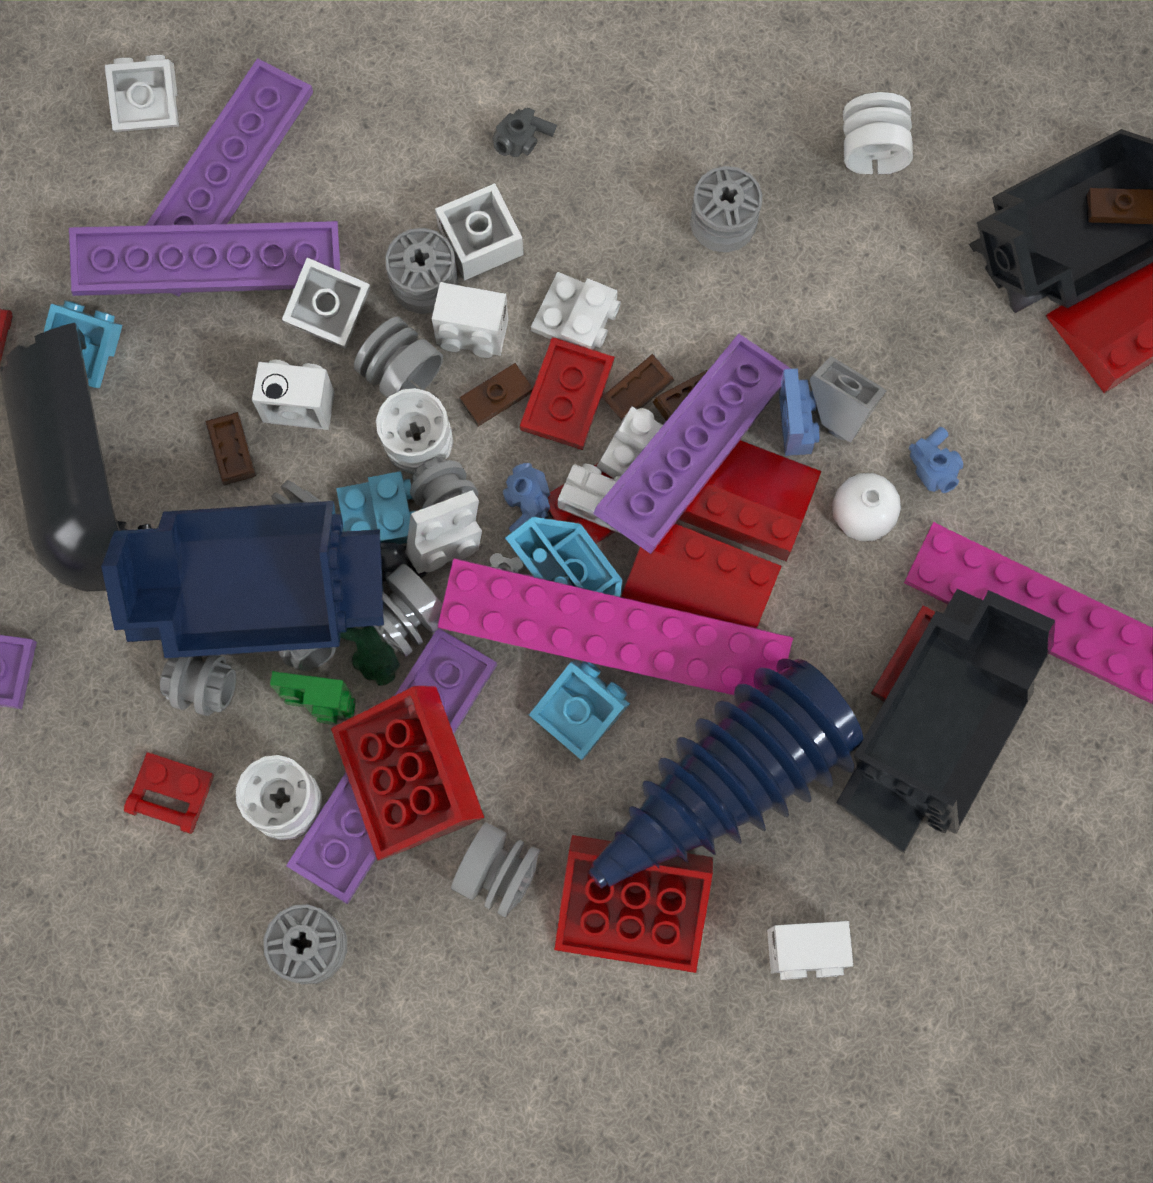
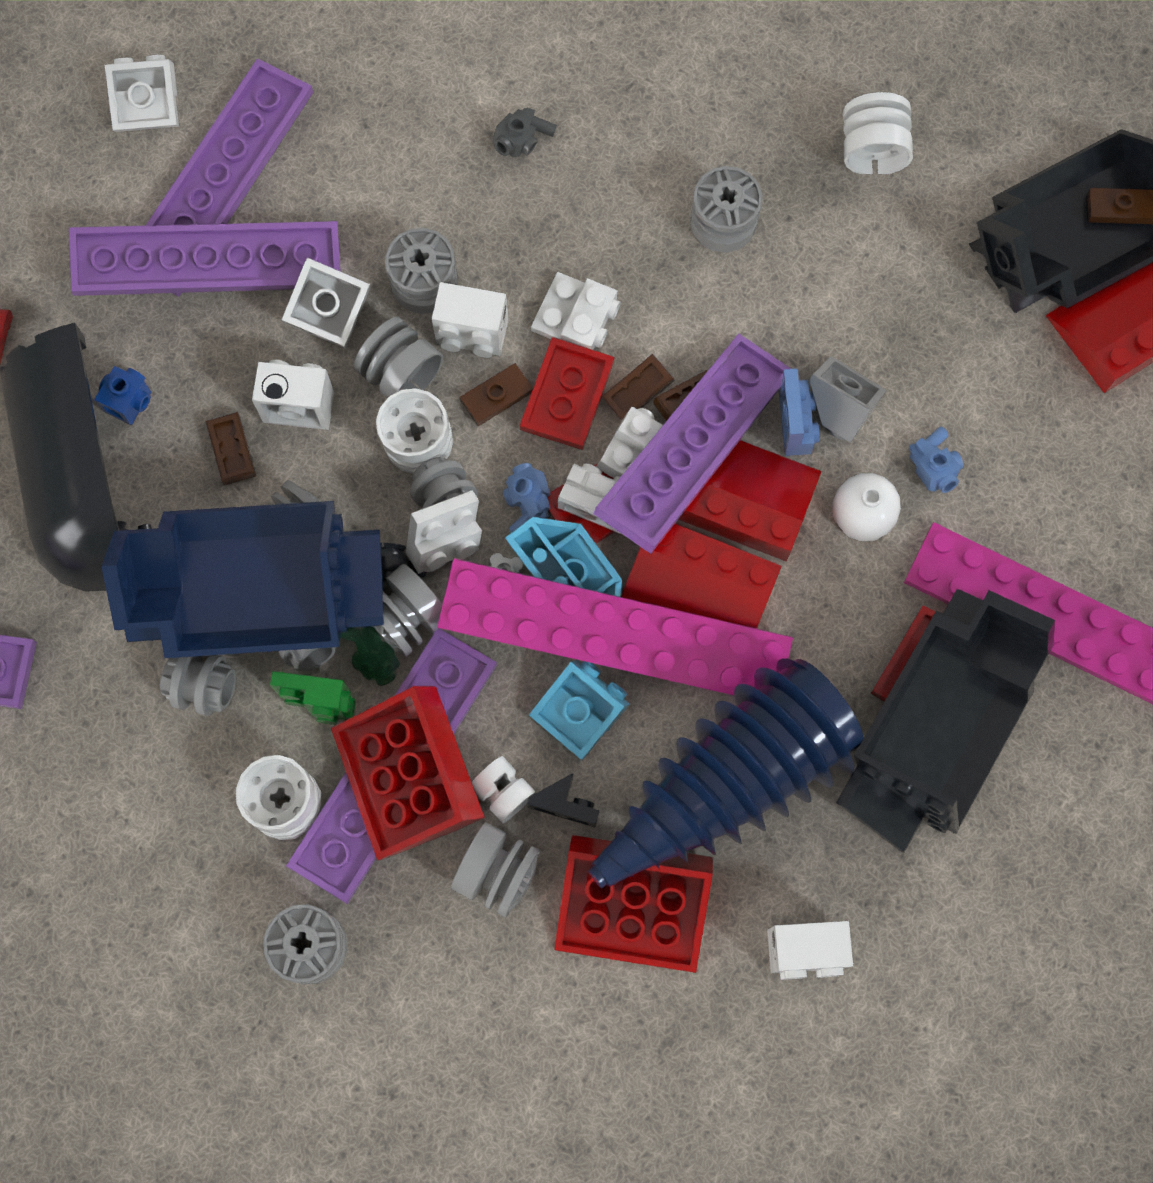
(99, 332): medium azure plate -> none
(123, 394): none -> blue brick
(174, 781): red plate -> none
(378, 505): medium azure plate -> none
(480, 231): white brick -> none
(508, 800): none -> white wheel
(554, 802): none -> black slope

